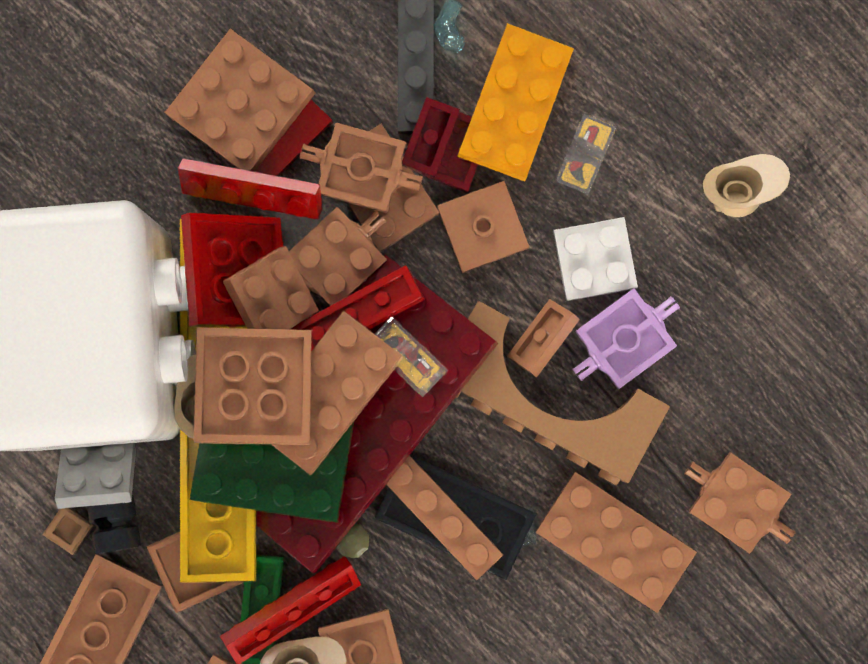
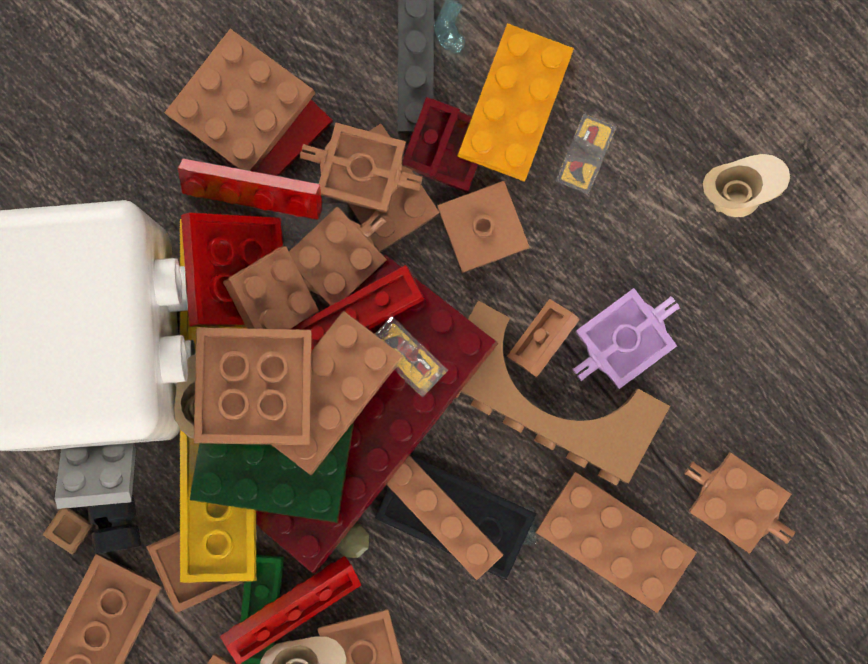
(595, 259): white plate -> none

